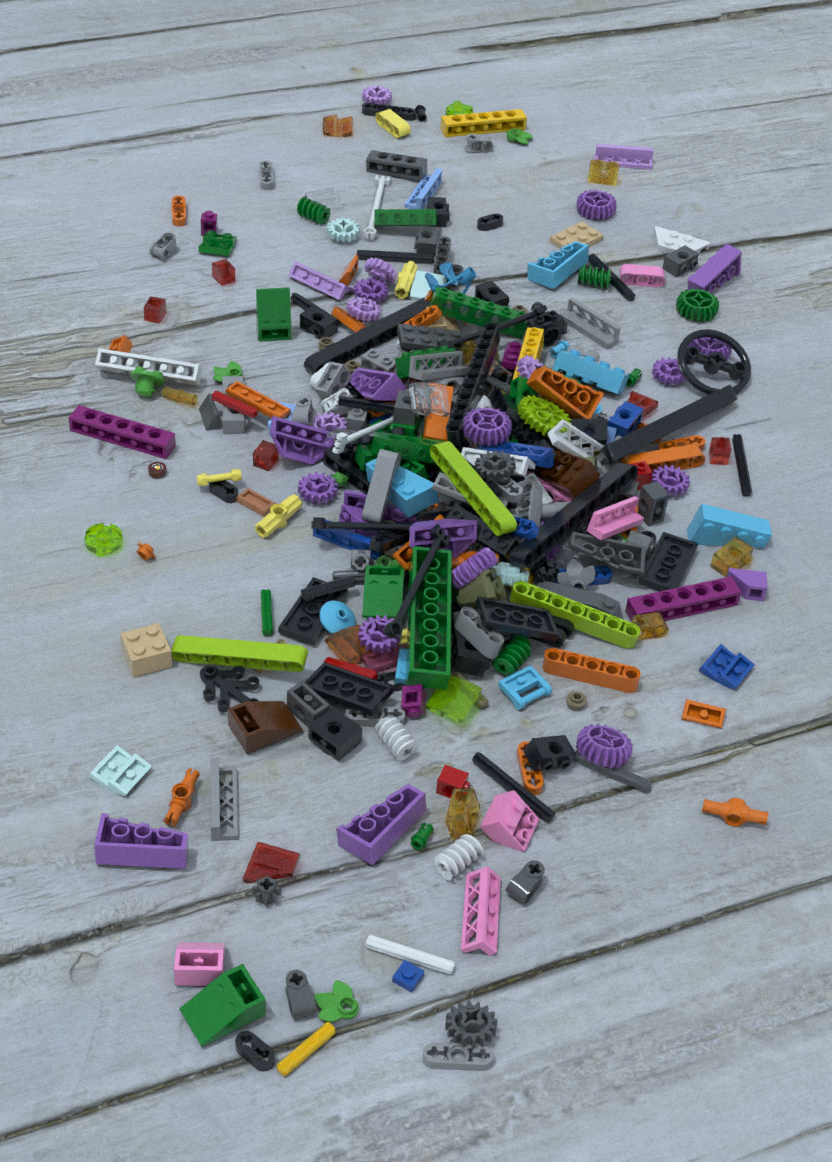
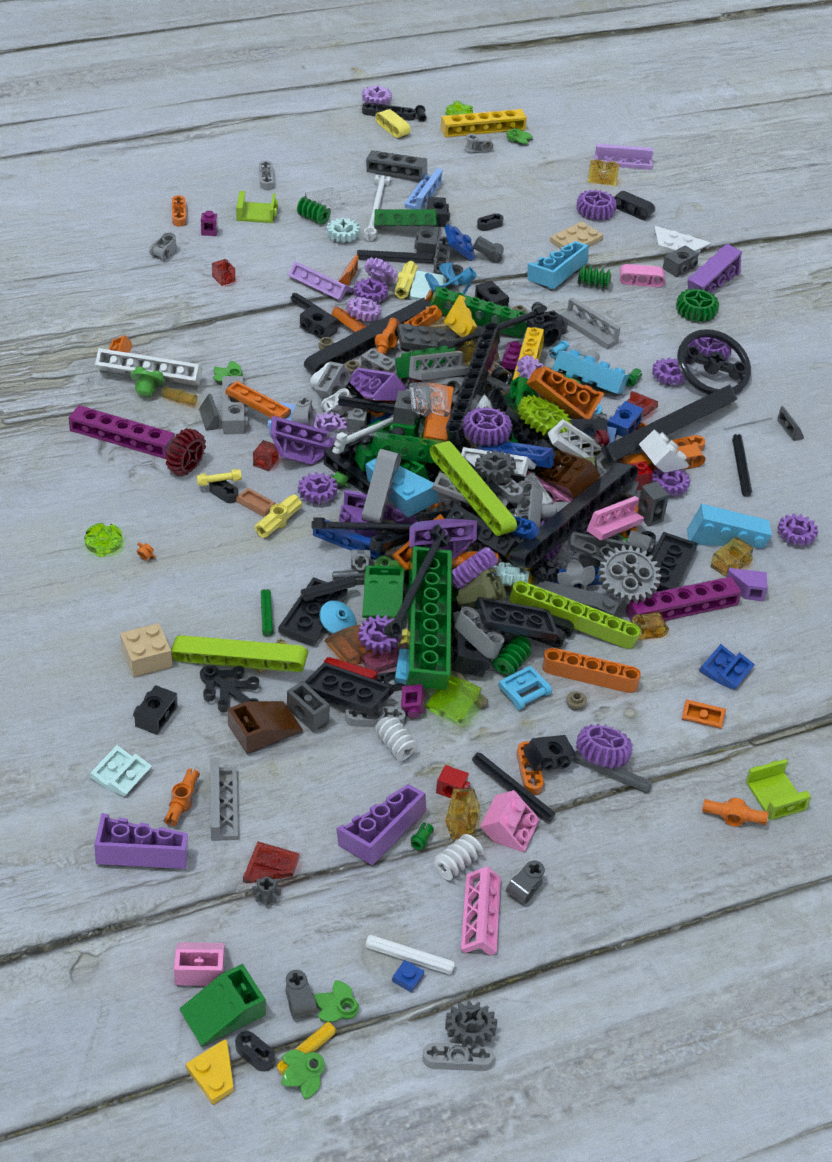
(155, 309): clear red brick -> none
(155, 709): none -> black brick
(157, 470): tile -> none
(185, 451): none -> dark red gear
(213, 1072): none -> yellow wing
(217, 243): green slope -> none
(234, 404): red axle -> none
(256, 211): none -> lime panel
(273, 314): green slope -> none
(300, 1073): none -> bright green plate
(335, 733): black brick -> none
(337, 127): clear orange slope -> none
(387, 338): none -> orange pin
(459, 241): none -> blue plate
(460, 318): none -> yellow wing
(489, 249): none -> dark grey piece
(601, 438): none -> dark red plate
(615, 280): black axle -> none
(629, 574): none -> light grey gear
(634, 205): none -> black beam
(663, 453): none -> white slope
(719, 451): clear red brick -> none
(775, 790): none -> lime panel
(789, 425): none -> dark grey slope
(797, 529): none -> medium lavender gear

